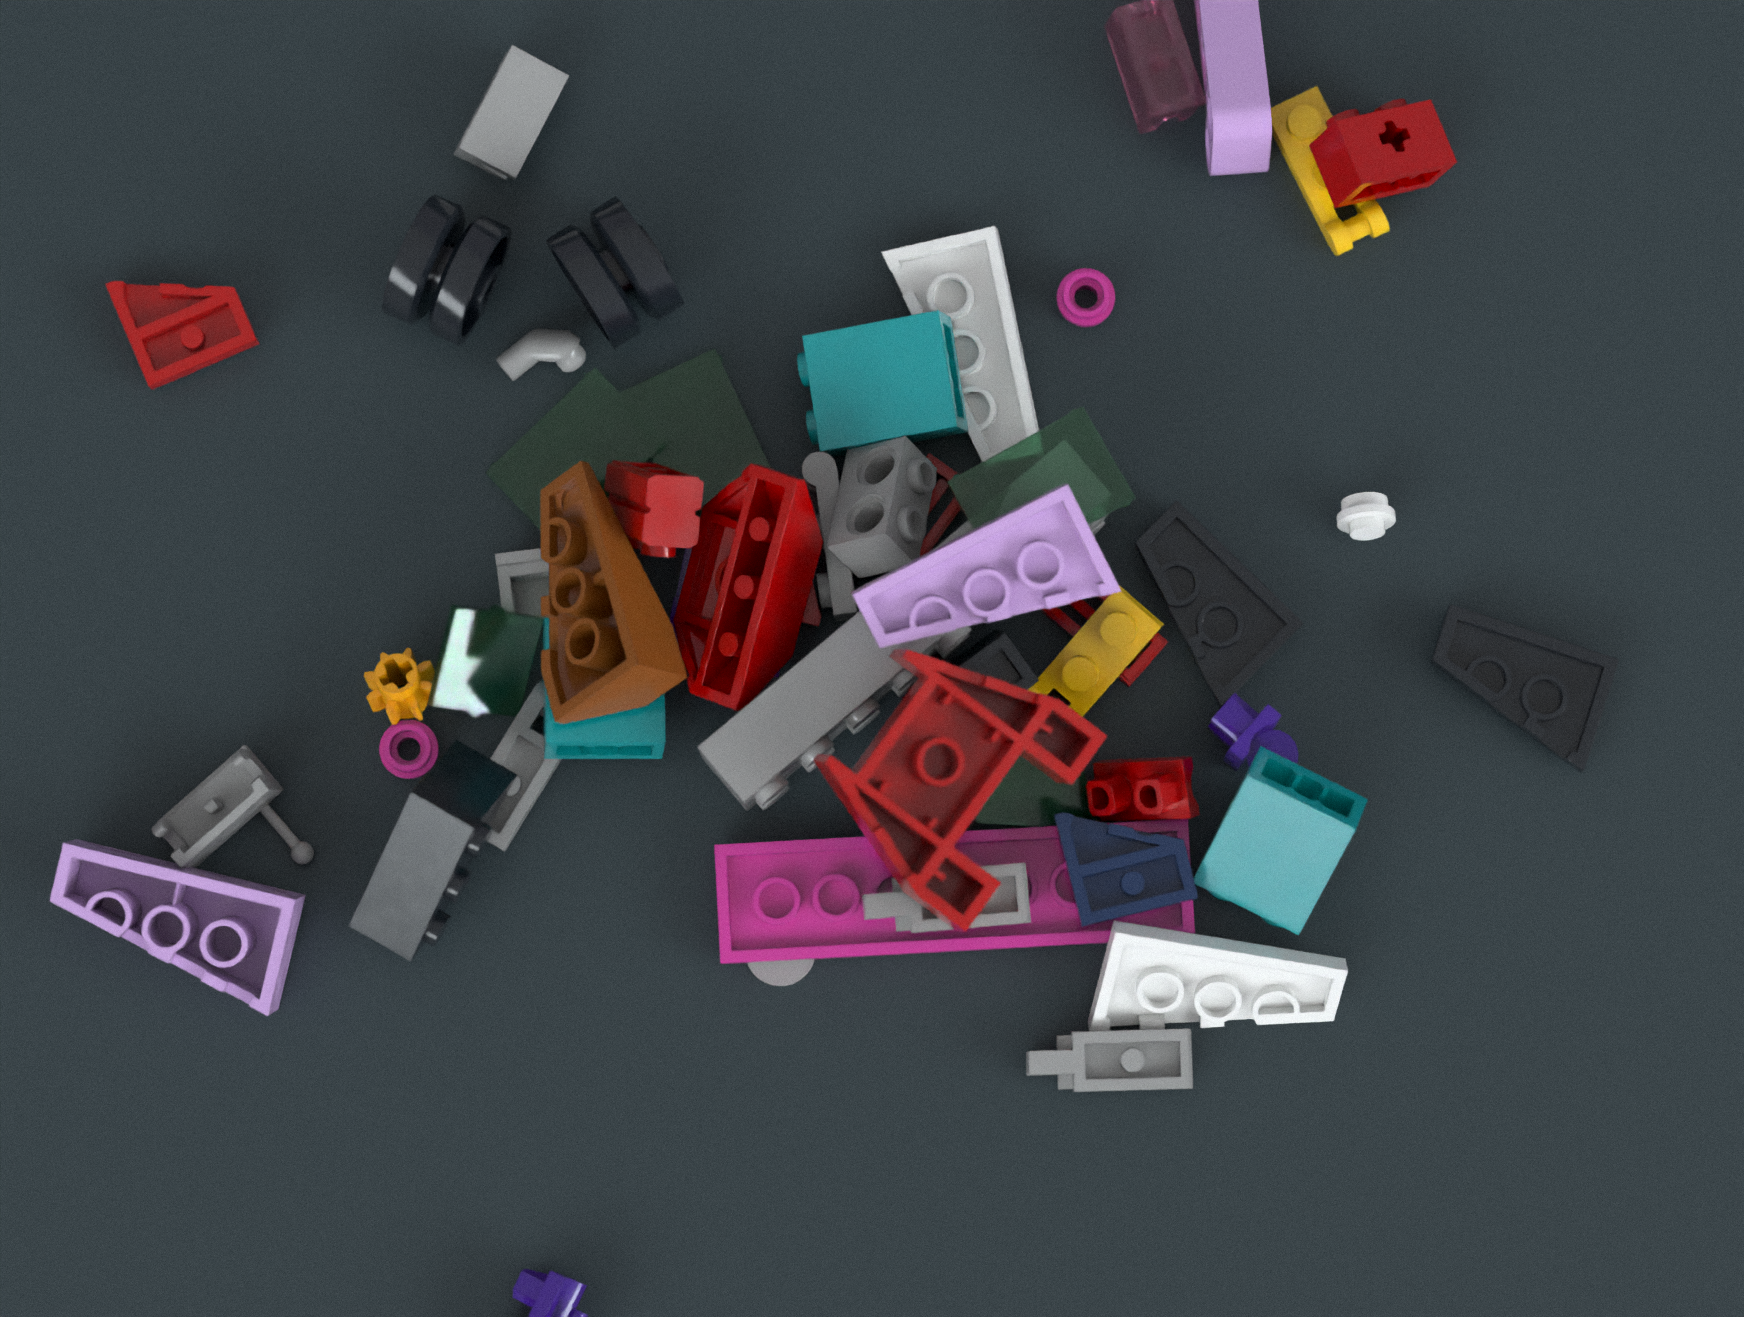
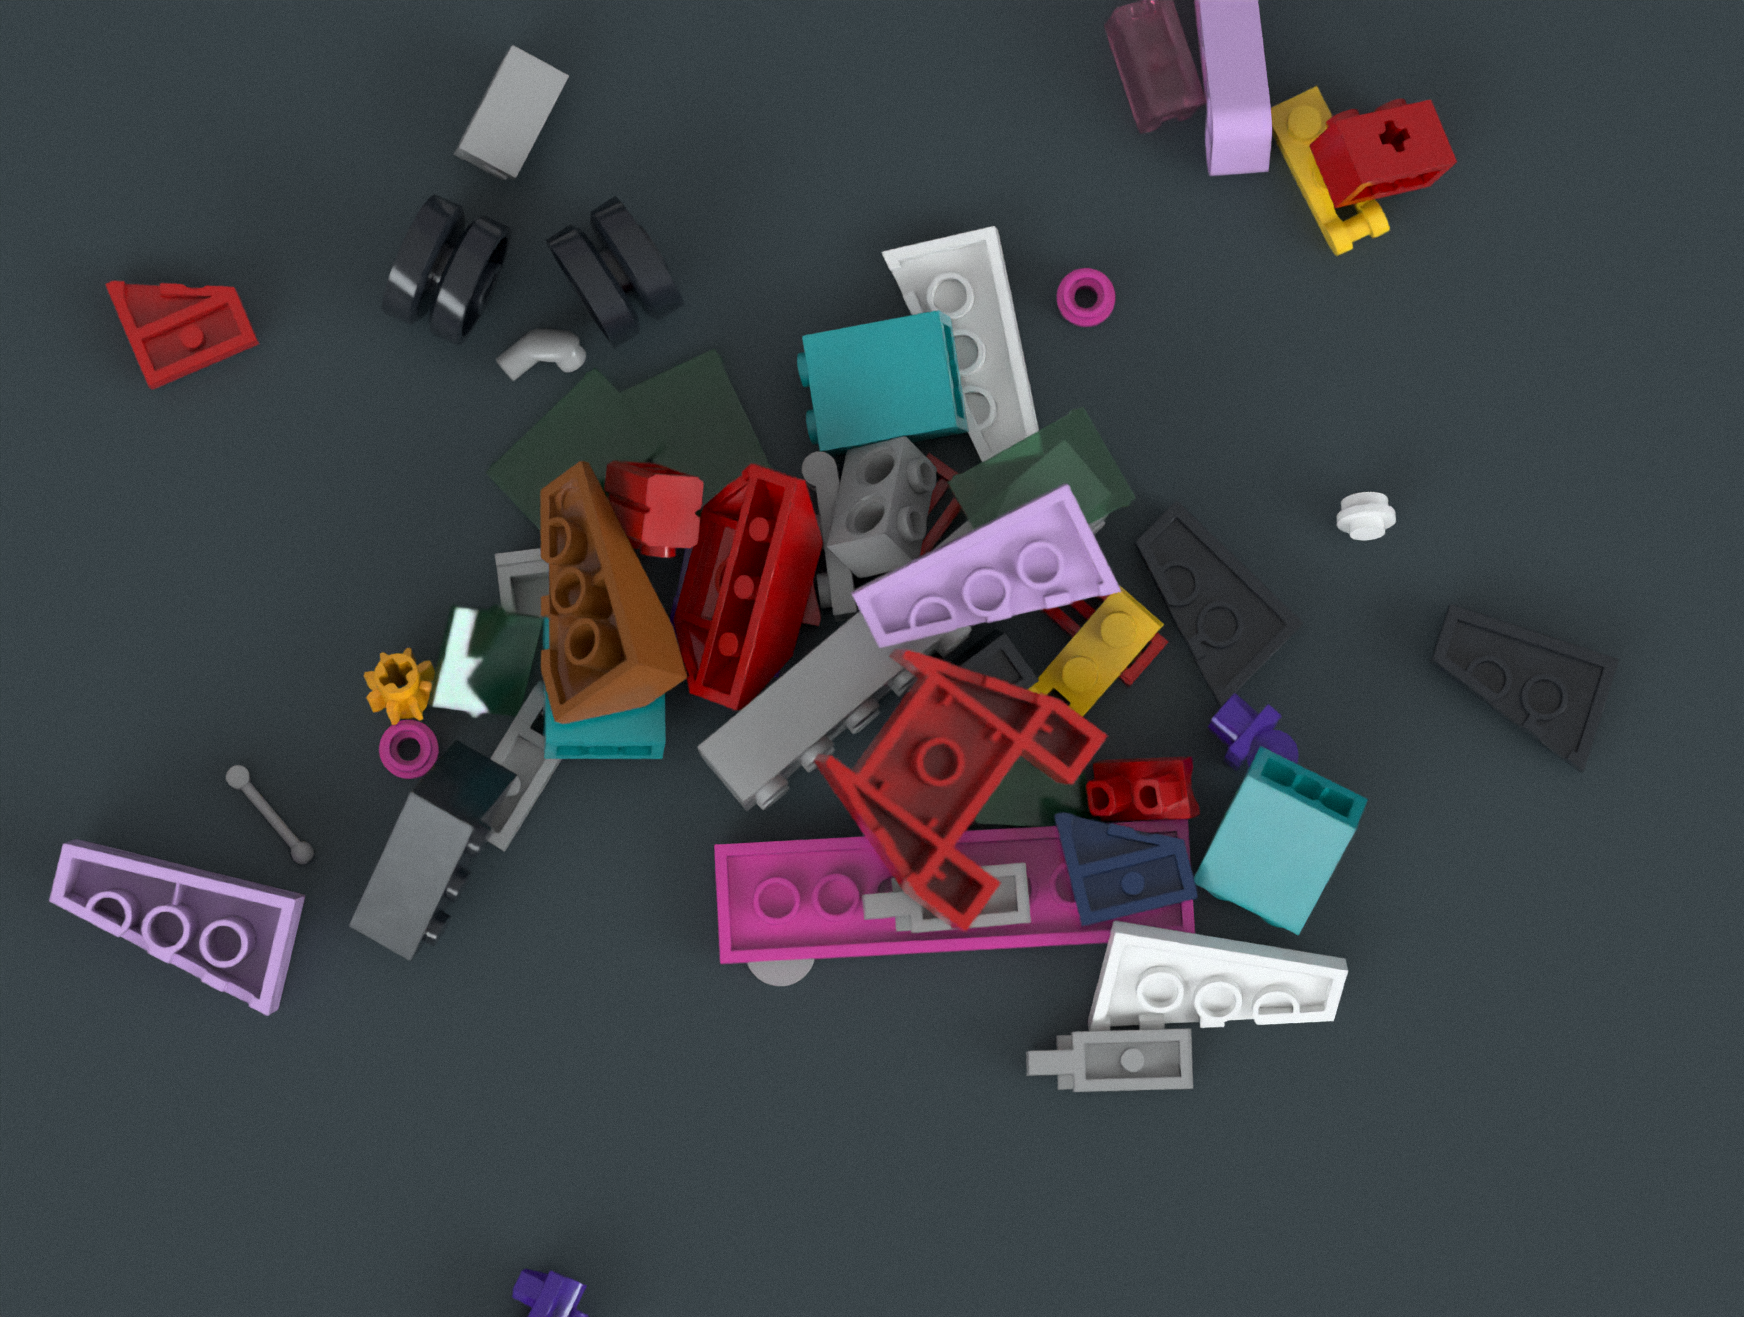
(217, 808): light grey hinge -> none

